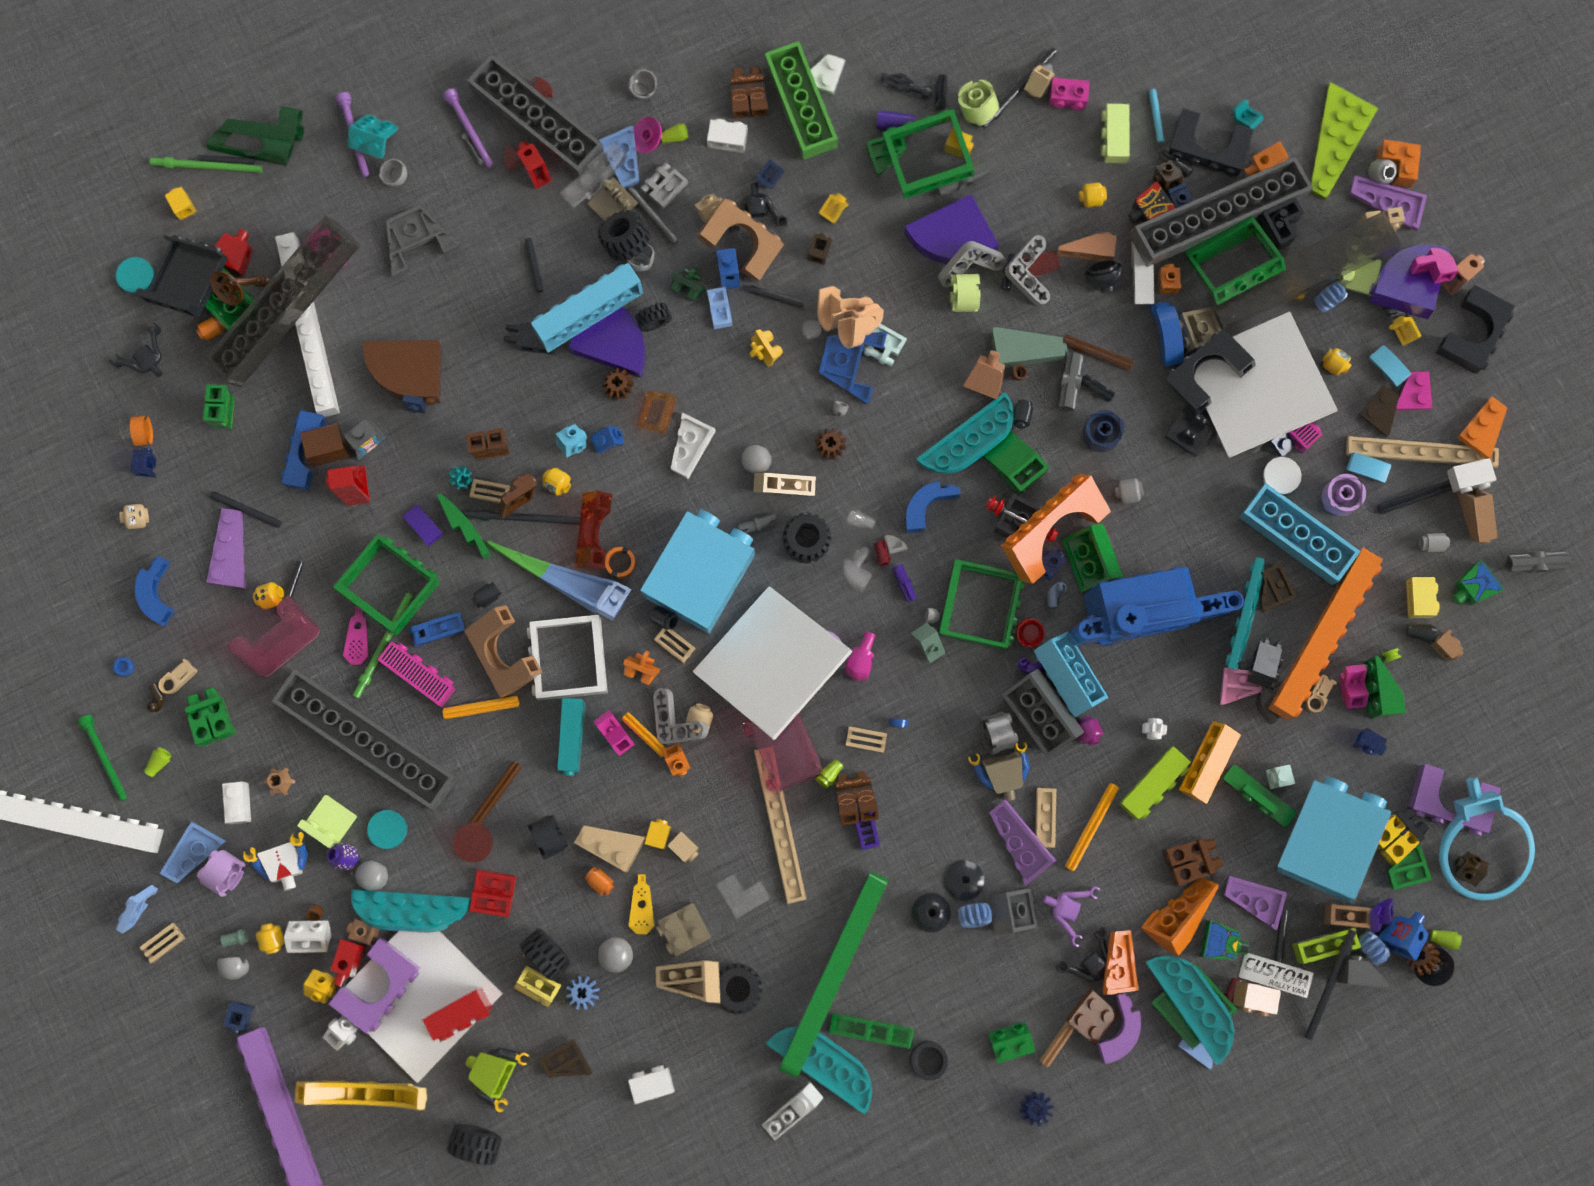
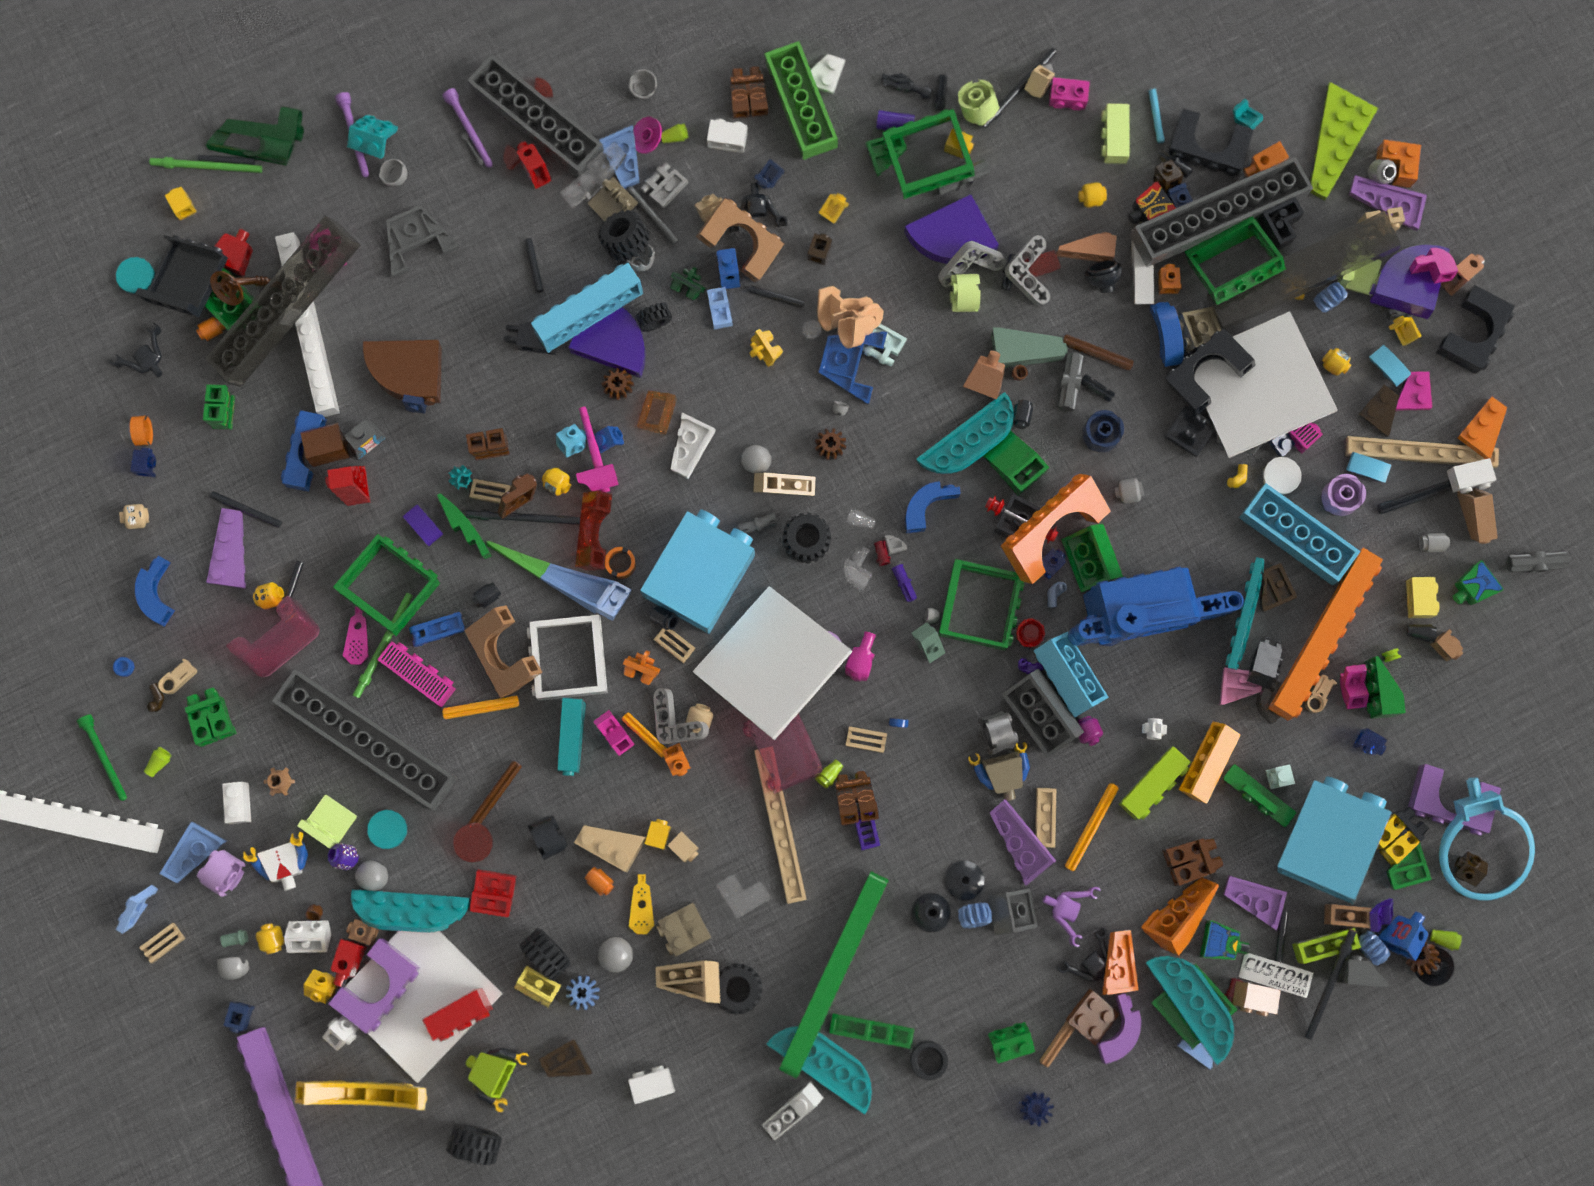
(600, 477): none -> dark pink piece
(1240, 478): none -> yellow arm

